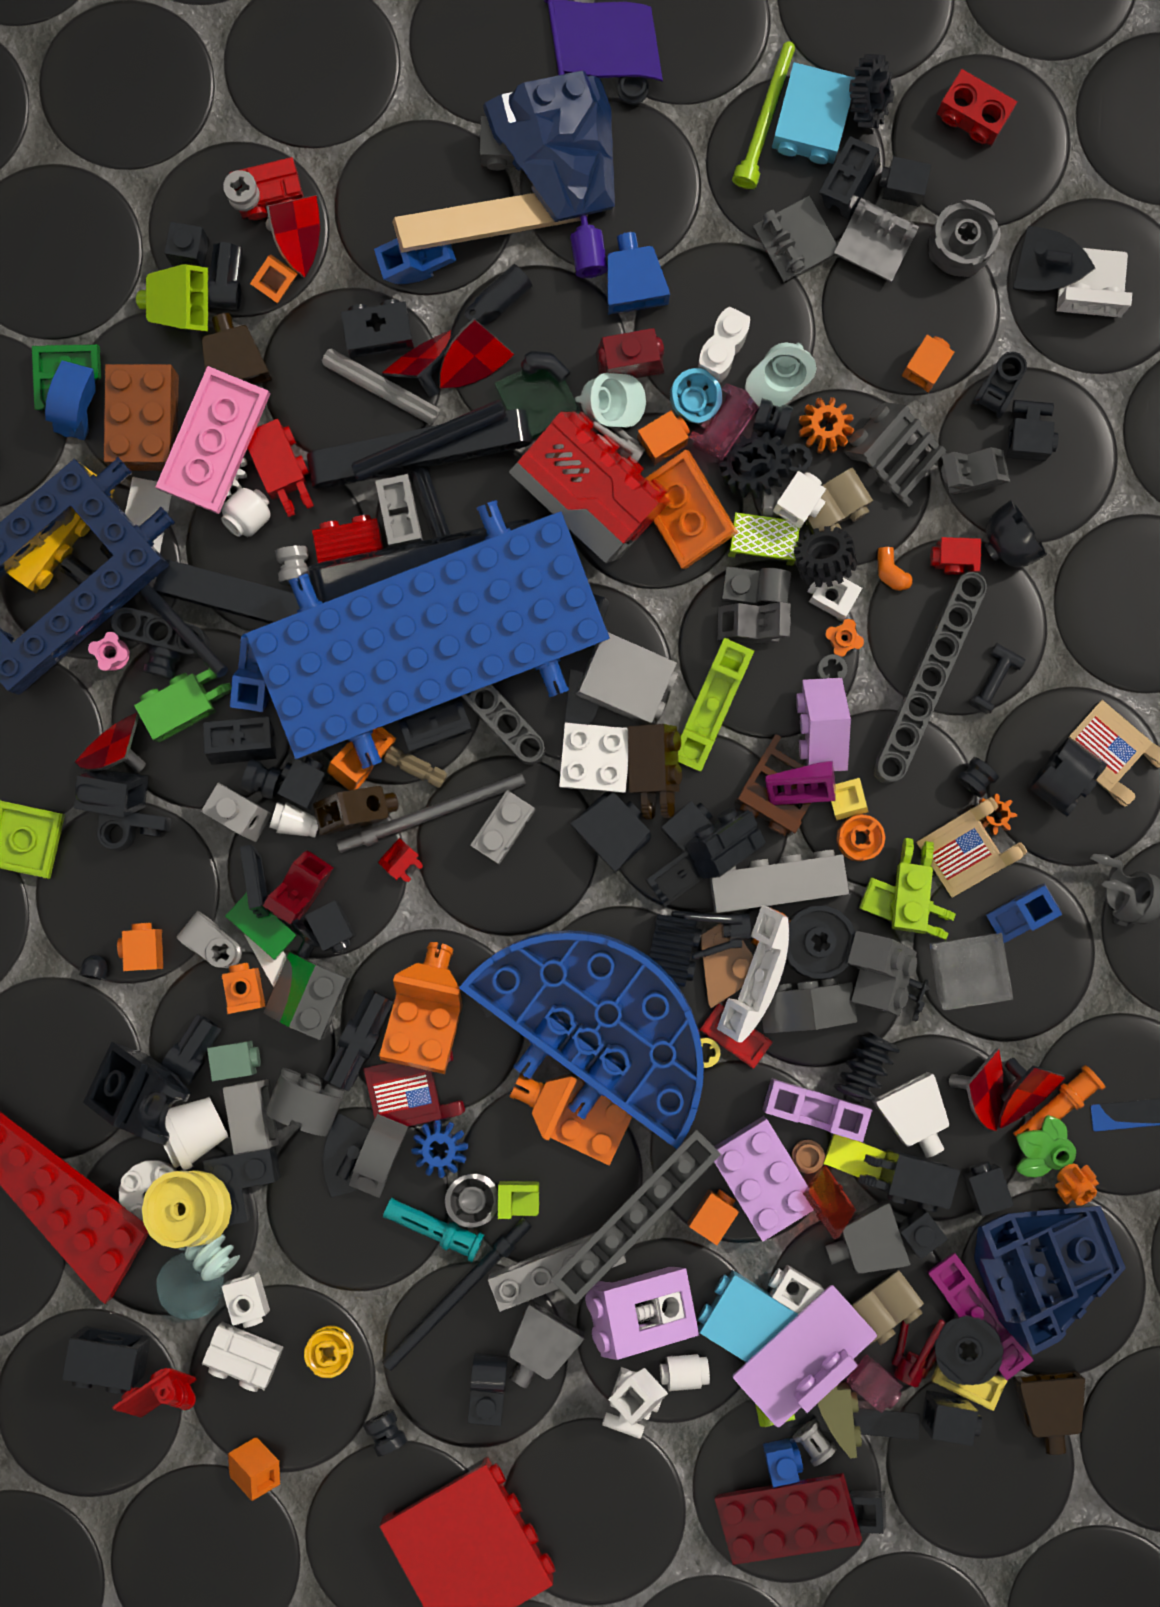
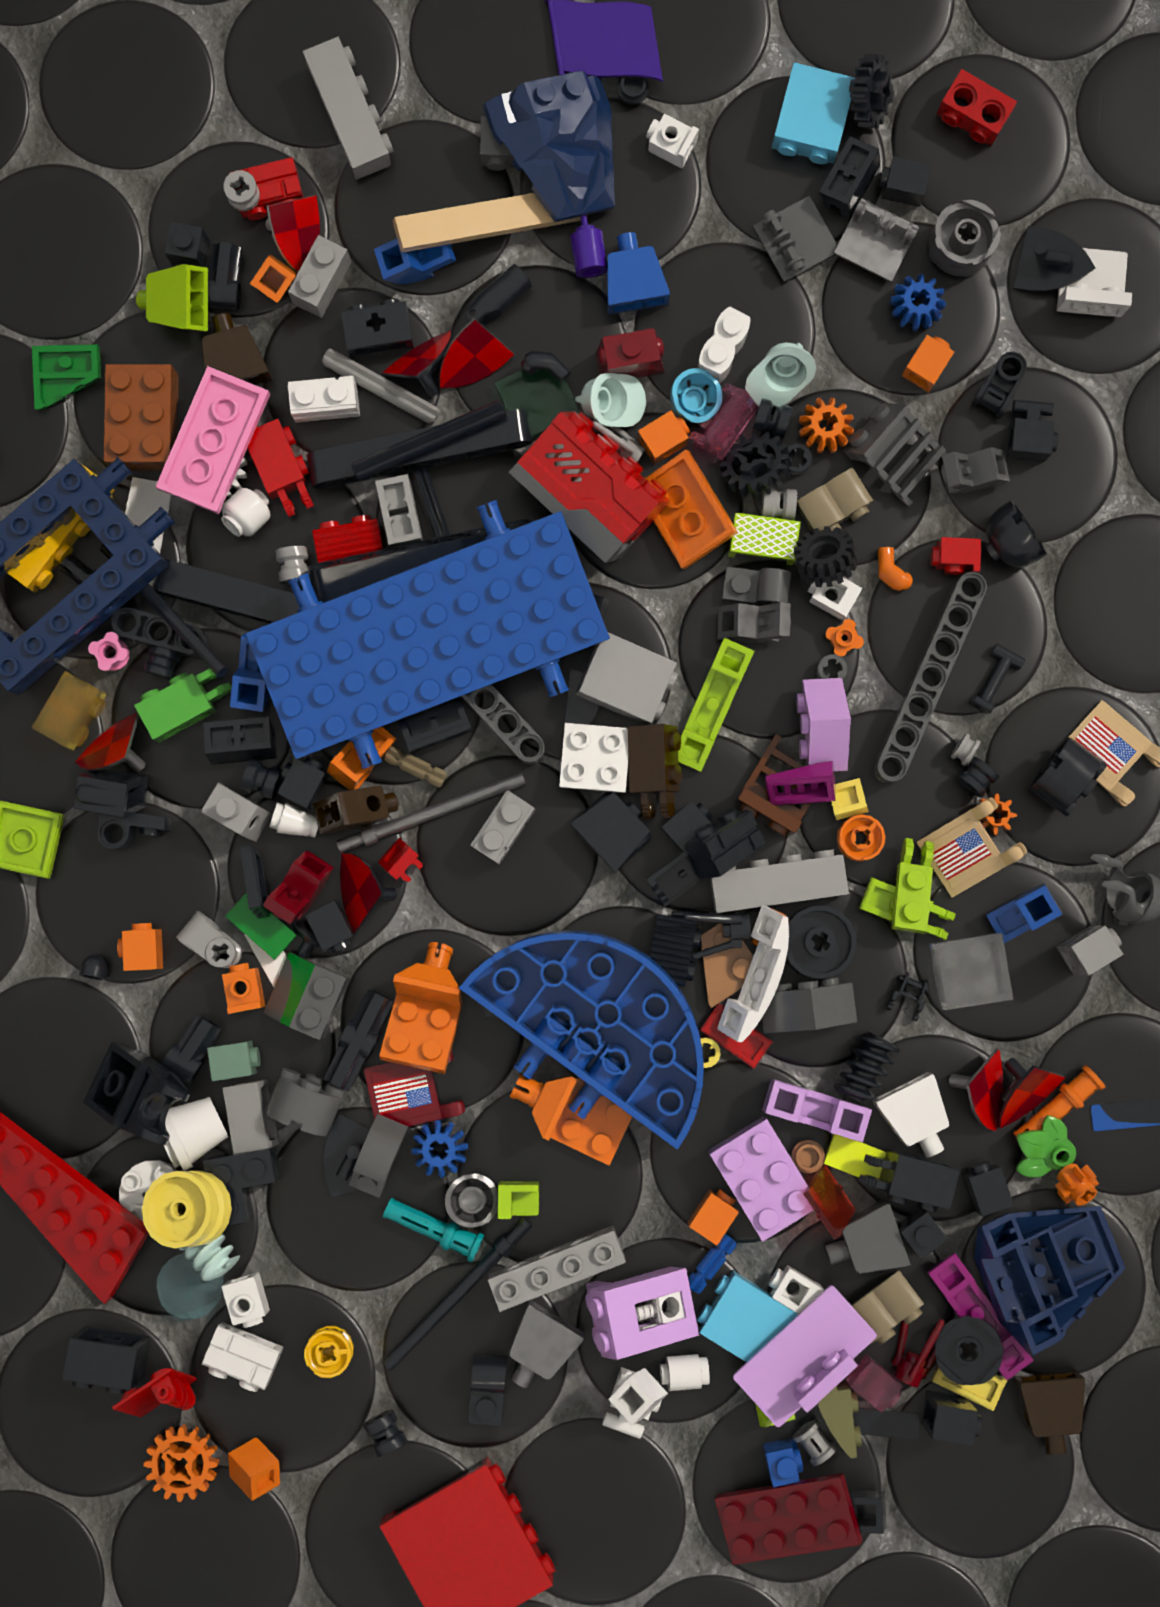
(69, 399): blue brick -> none
(70, 711): none -> clear yellow brick
(189, 1473): none -> orange gear
(319, 276): none -> light grey brick
(323, 399): none -> white brick
(347, 107): none -> light grey brick
(360, 890): none -> shield
(636, 1217): dark grey brick -> none
(676, 149): none -> white brick
(711, 1263): none -> blue axle
(747, 174): lime piece -> none
(801, 499): white brick -> none
(883, 972): dark grey brick -> none
(926, 311): none -> blue gear
(965, 749): none -> light grey bush
(1090, 949): none -> light grey brick

